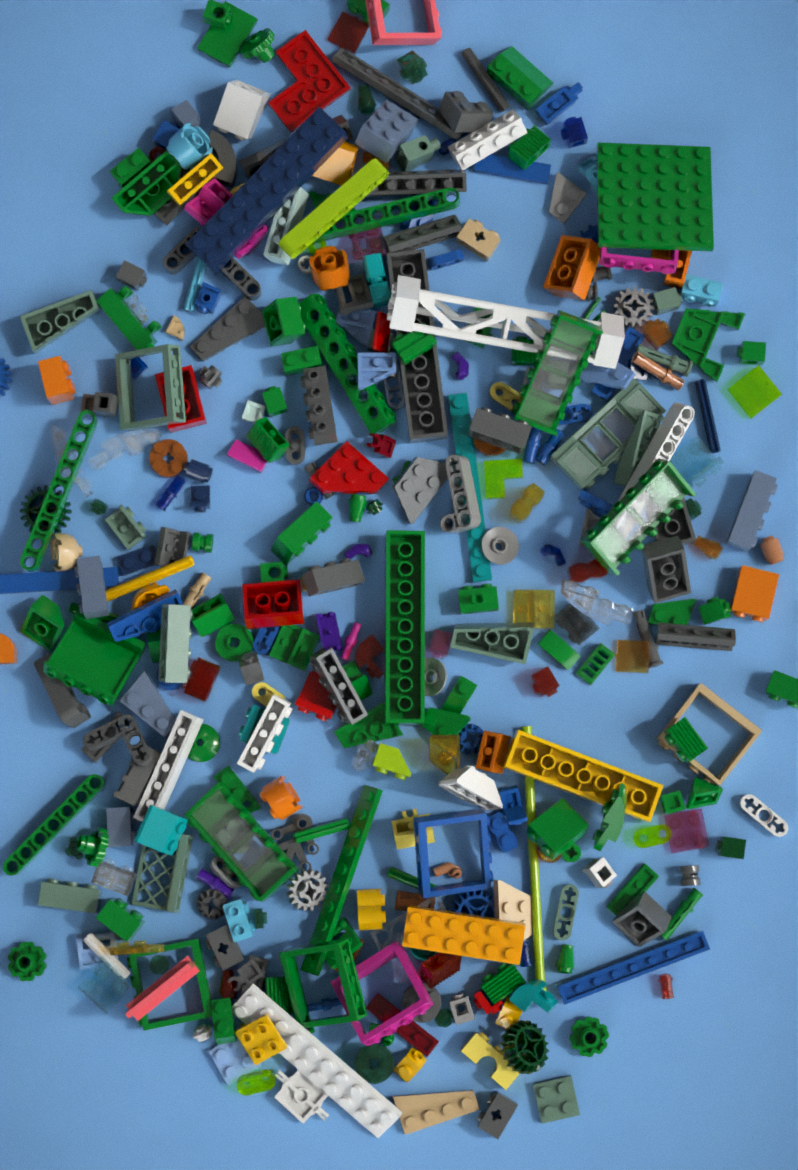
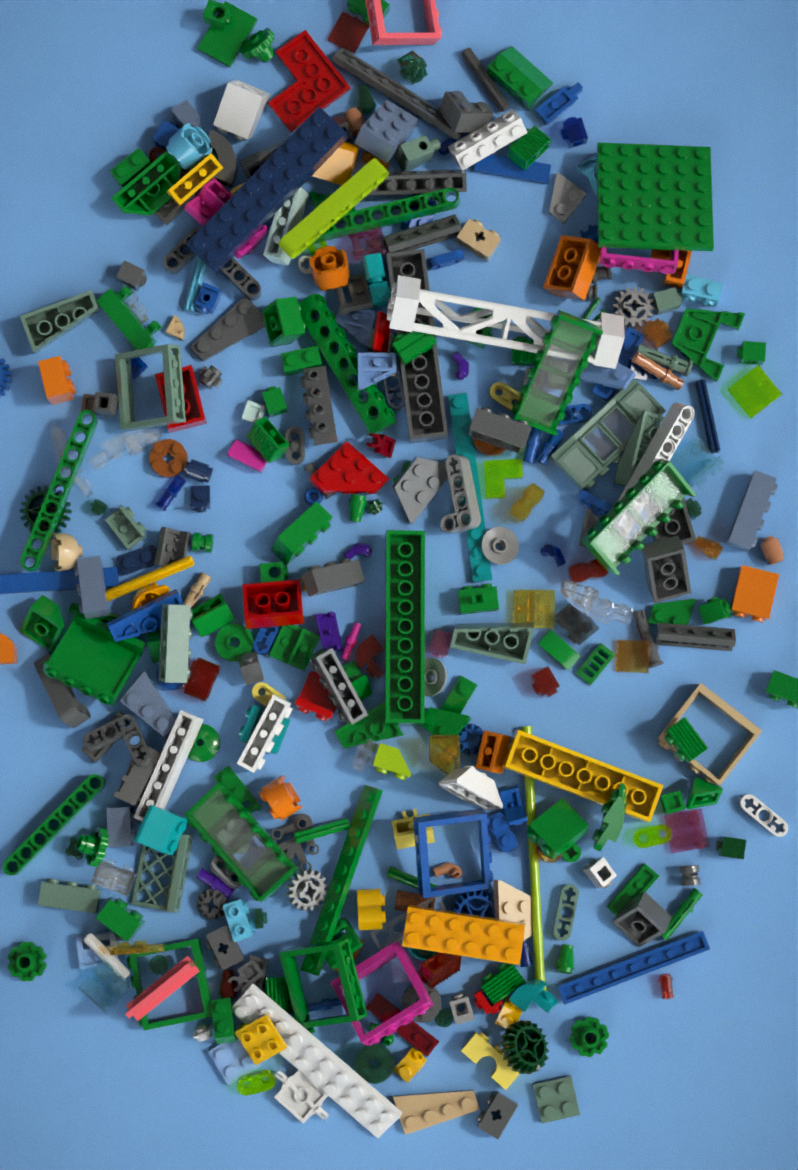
(355, 120): none -> nougat brick

